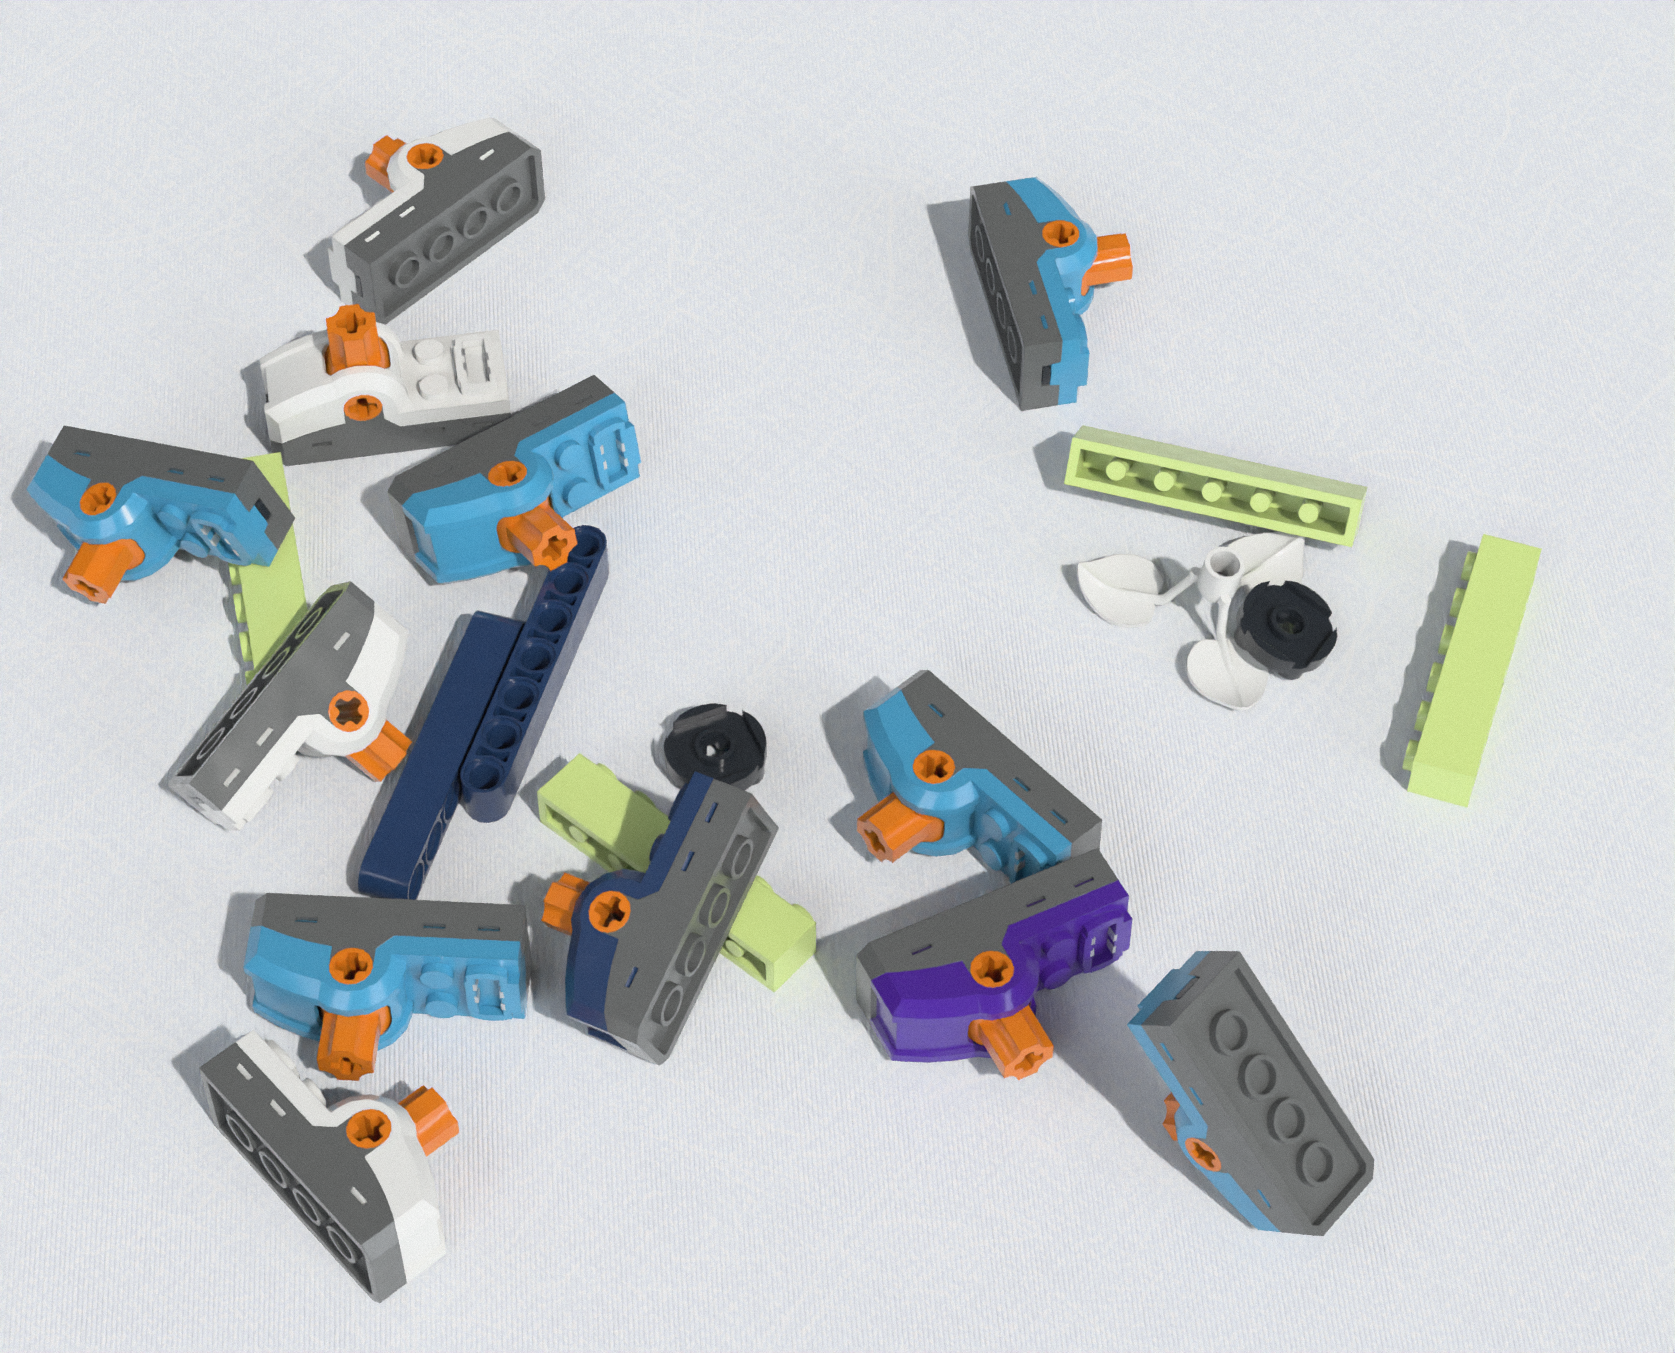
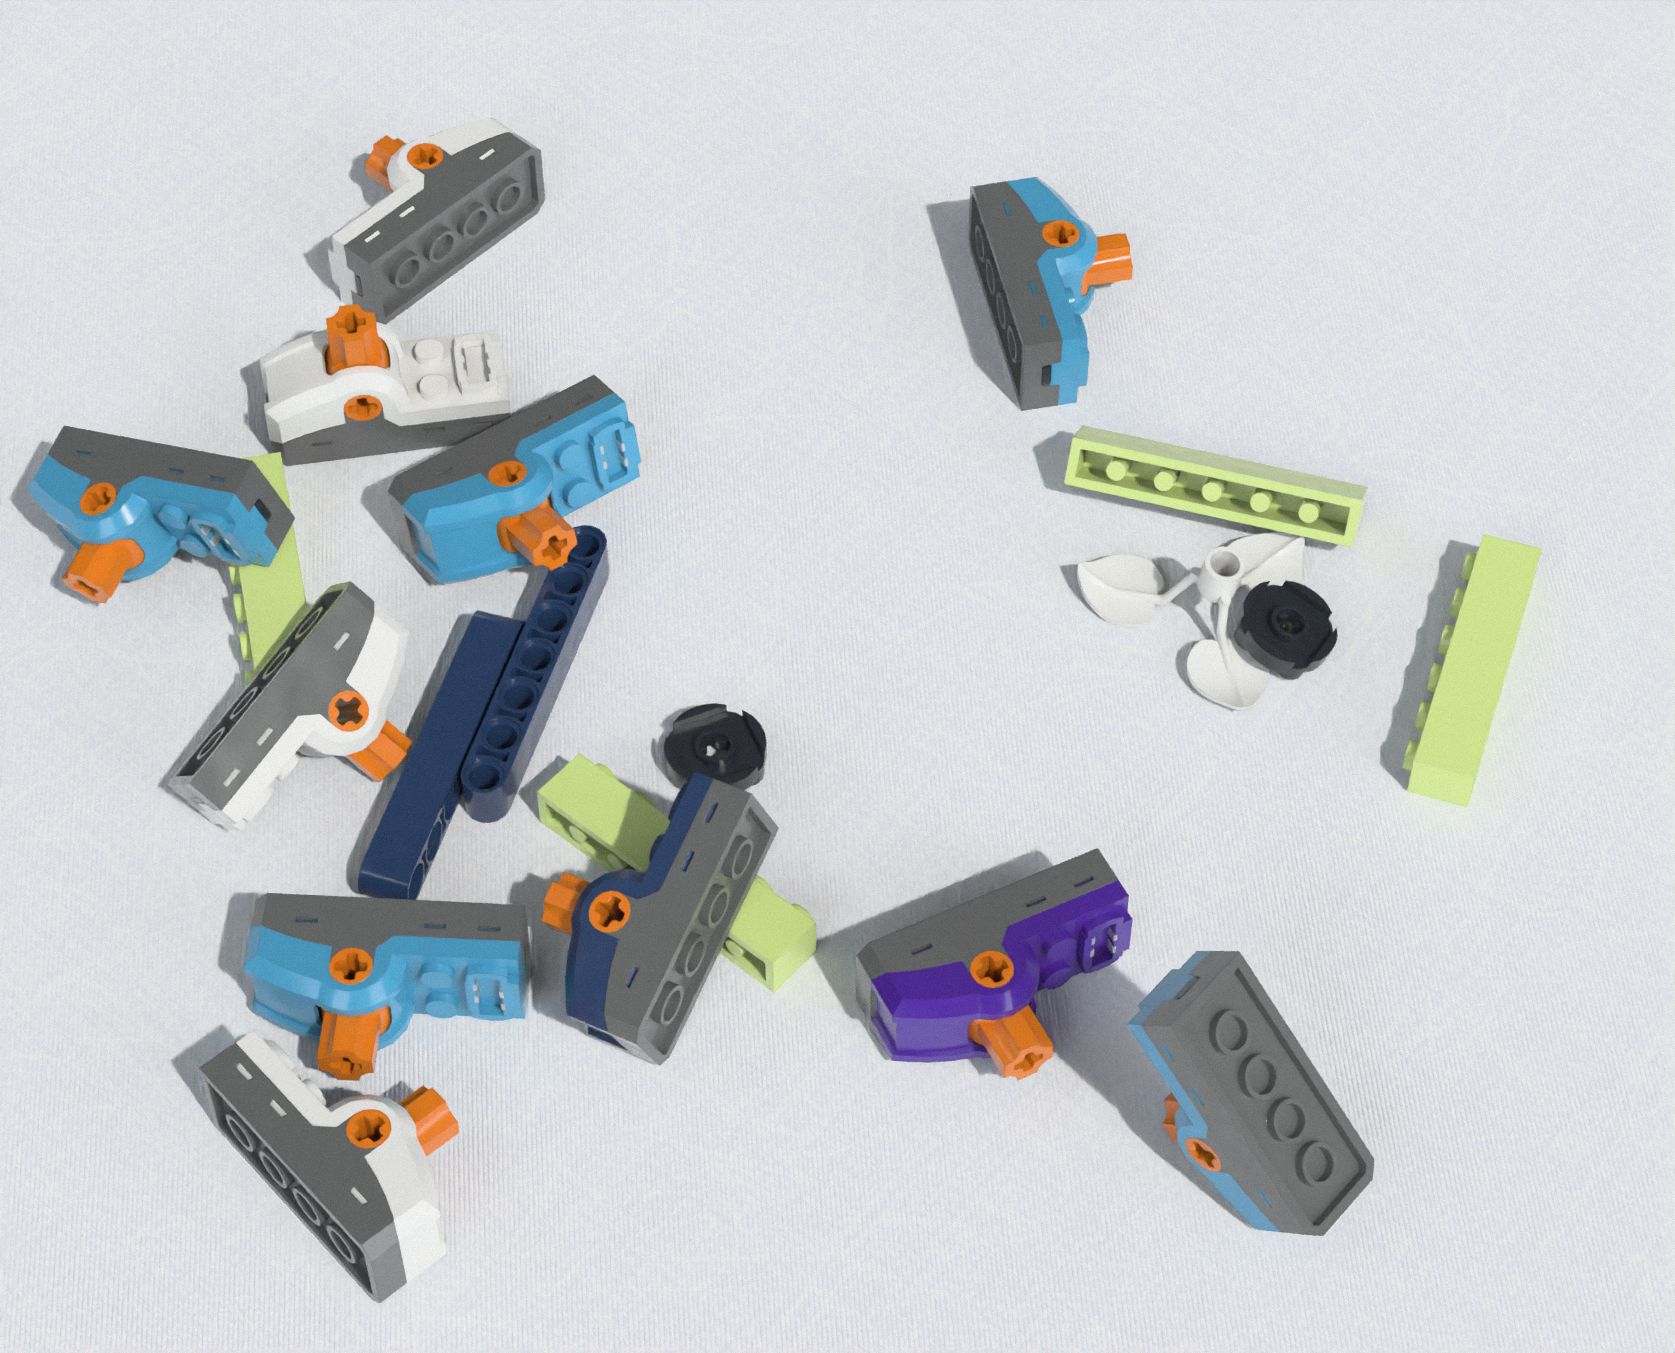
(961, 783): piece -> none

